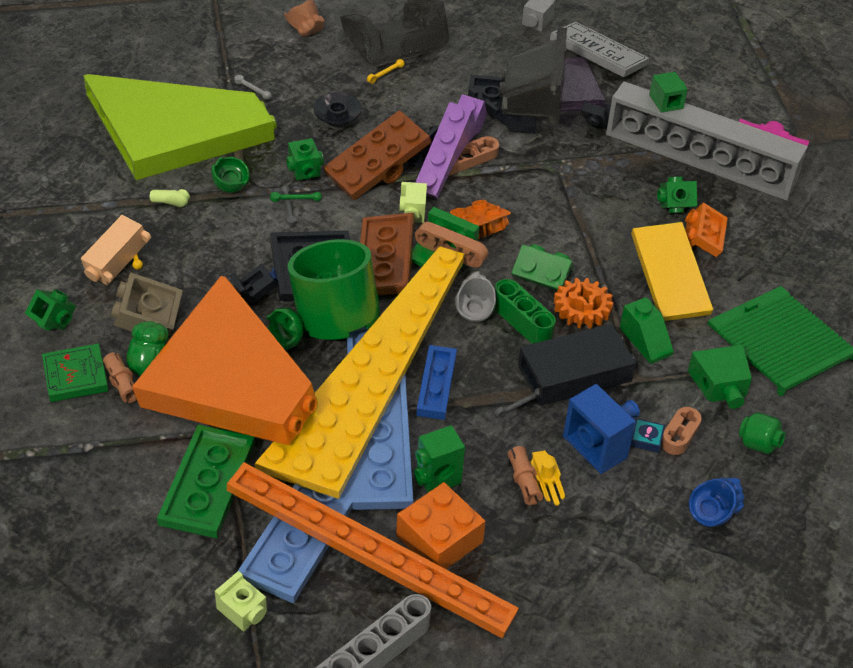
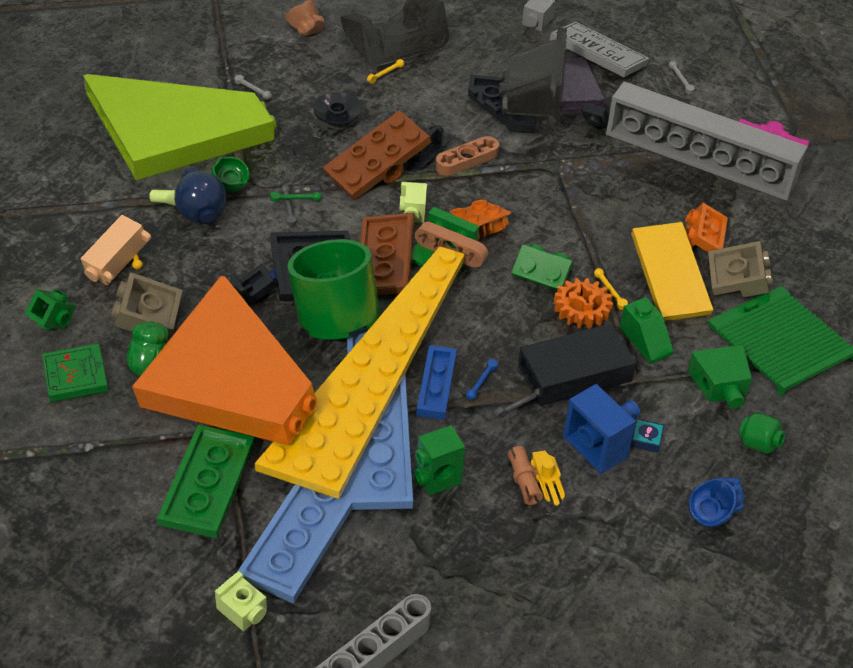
(120, 376): nougat pin -> none
(199, 196): none -> dark blue brick
(285, 327): green hair -> none
(304, 159): green brick -> none
(373, 550): orange plate -> none
(440, 527): orange brick -> none
(455, 131): medium lavender arch -> none
(476, 298): light grey hair -> none
(492, 365): none -> blue hinge
(523, 311): green beam -> none
(599, 273): none -> yellow hinge
(668, 92): green brick -> none
(676, 428): nougat beam -> none
(677, 194): green brick -> none
(688, 88): none -> light grey hinge
(740, 269): none -> dark tan plate

